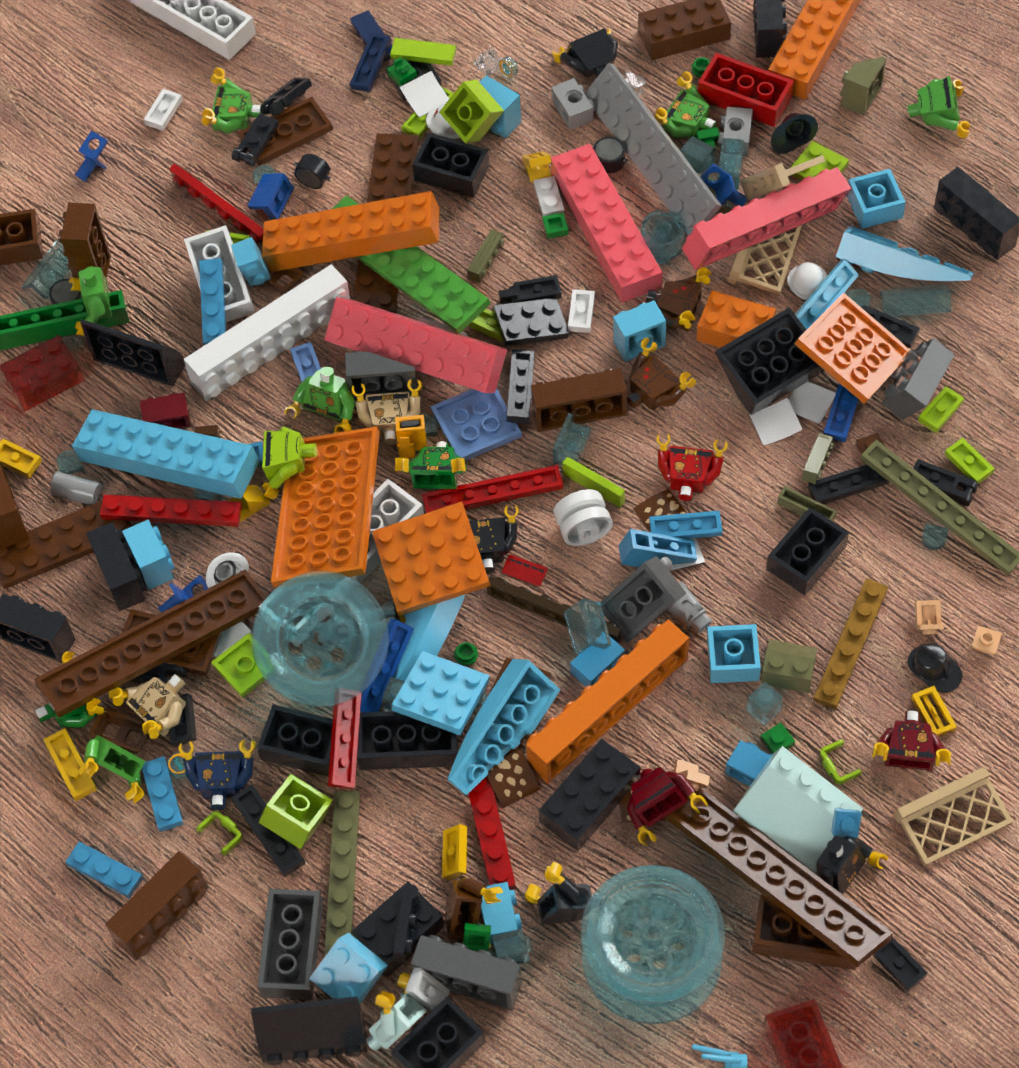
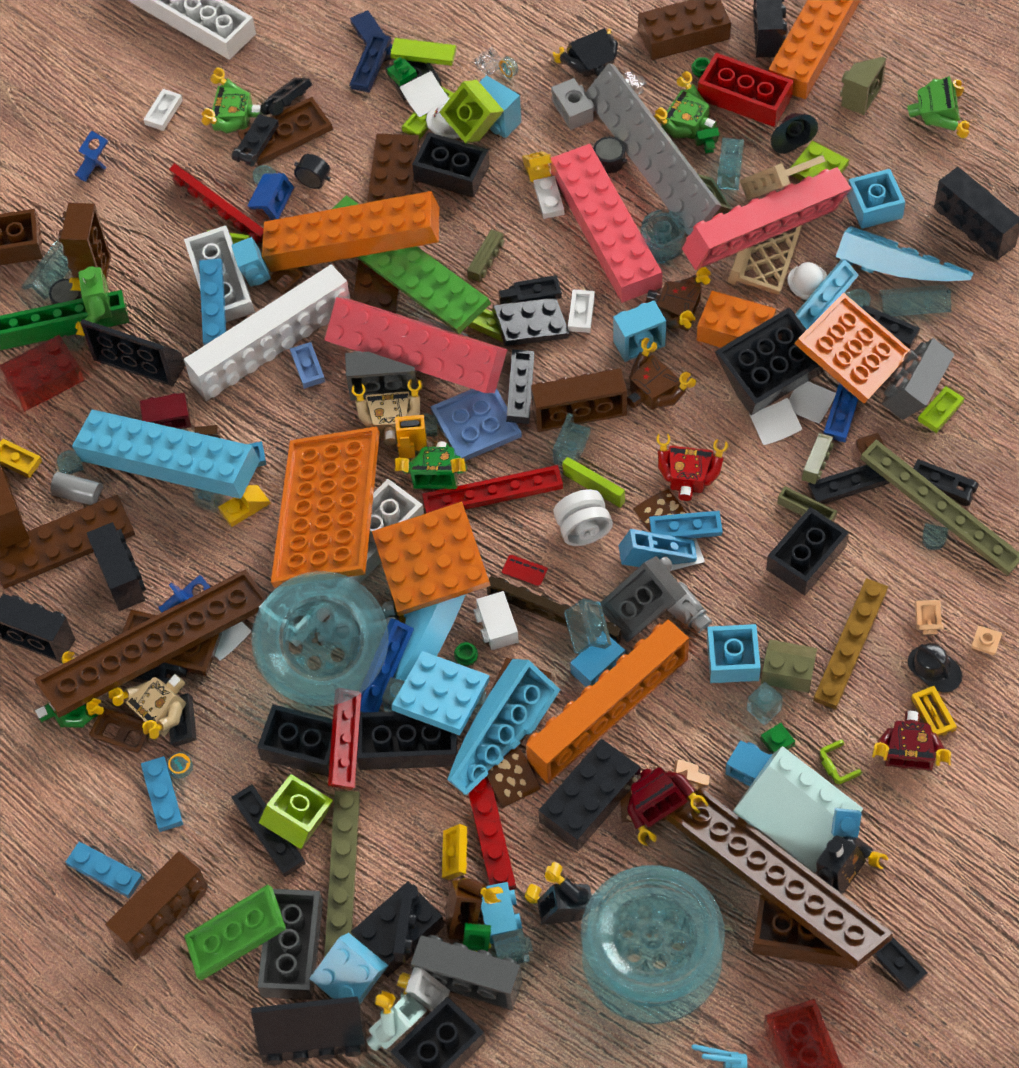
(68, 762): yellow plate -> none
(116, 760): bright green torso -> none
(149, 554): medium azure brick -> none
(171, 510): red plate -> none
(219, 773): dark blue torso -> none
(225, 567): white hat -> none
(228, 824): lime piece -> none
(234, 932): none -> bright green tile
(239, 667): lime plate -> none
(283, 457): lime torso -> none
(326, 396): bright green torso -> none
(495, 538): black torso -> none
(496, 620): none -> white brick
(555, 225): green plate -> none
(698, 154): clear light blue brick -> none
(723, 187): blue bracket -> none
(737, 126): light grey brick -> none
(943, 796): tan fence -> none
(969, 461): lime plate -> none

